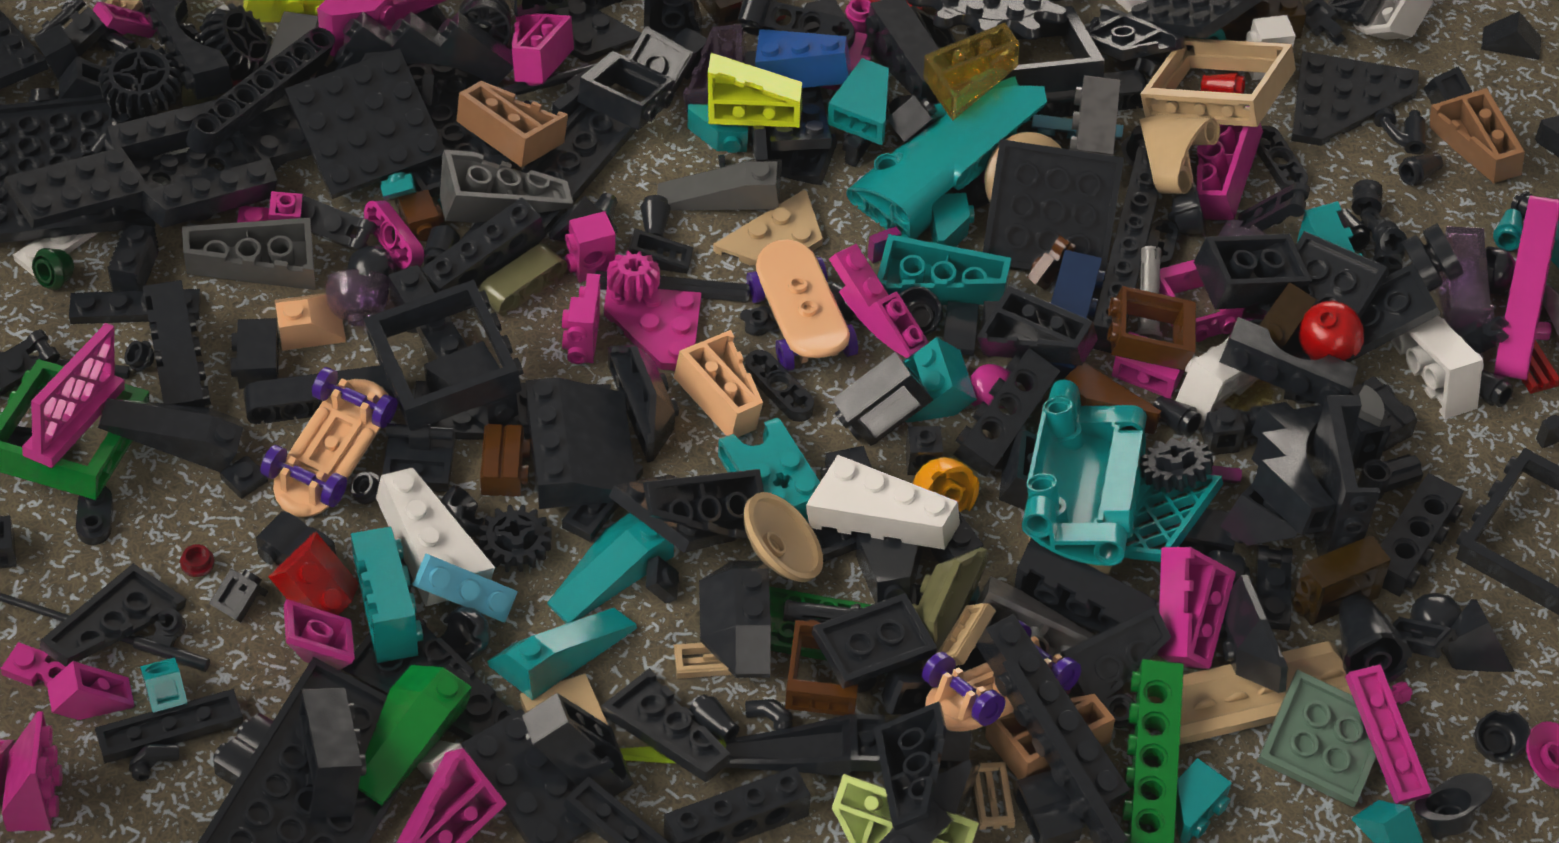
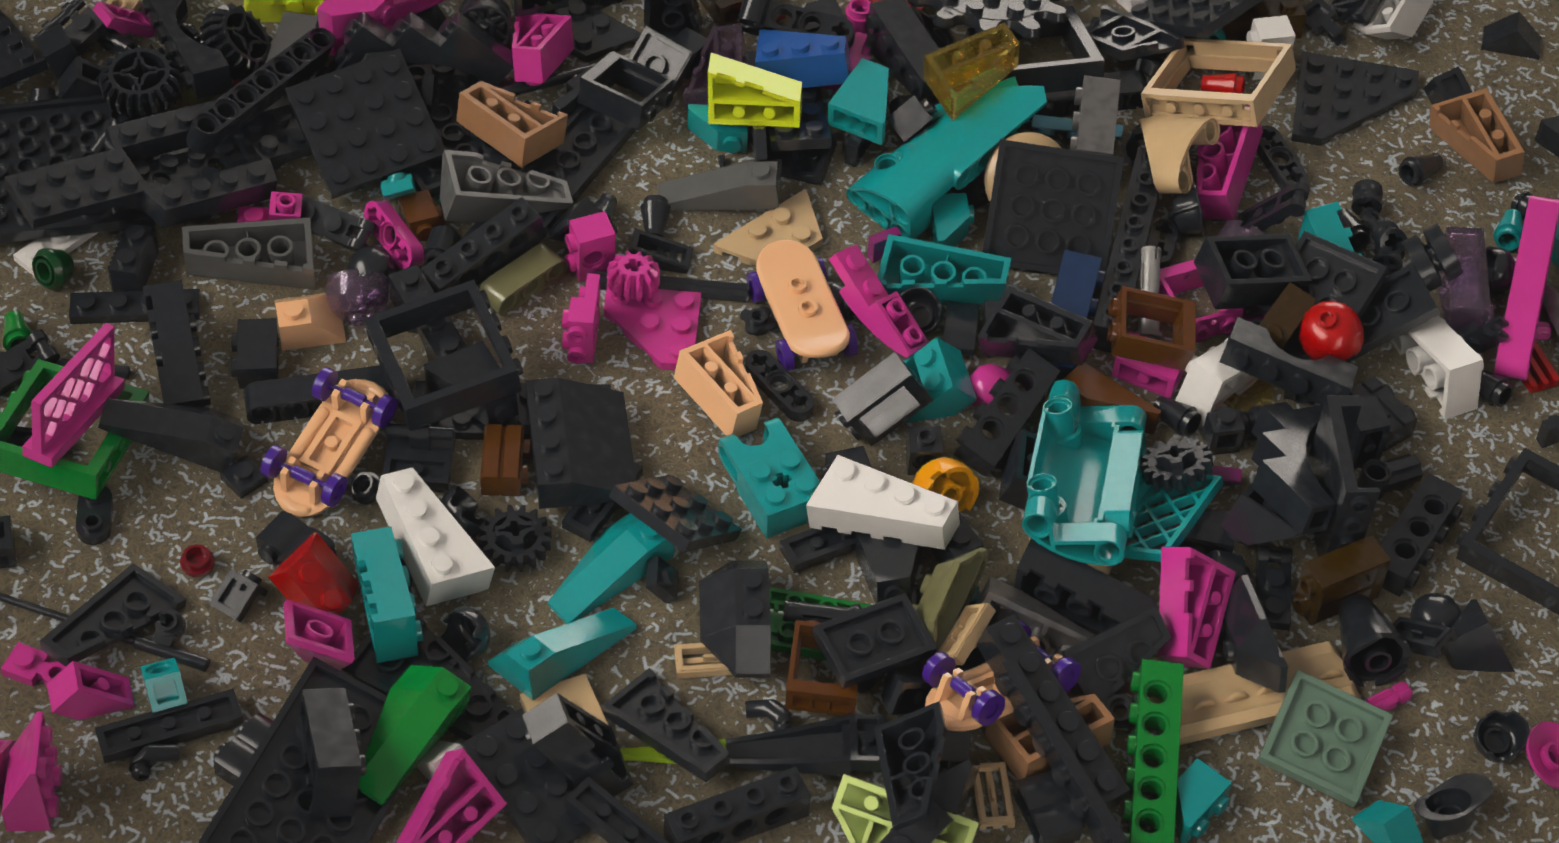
(15, 329): none -> green cone
(139, 355): black plate -> none
(464, 587): medium azure plate -> none
(645, 397): black wedge -> none
(705, 501): black wedge -> none
(710, 713): black cone -> none
(782, 537): tan dish -> none
(1047, 267): reddish brown plate -> none
(1372, 406): dark grey tile -> none
(1388, 734): dark pink plate -> none
(1414, 129): black plant -> none

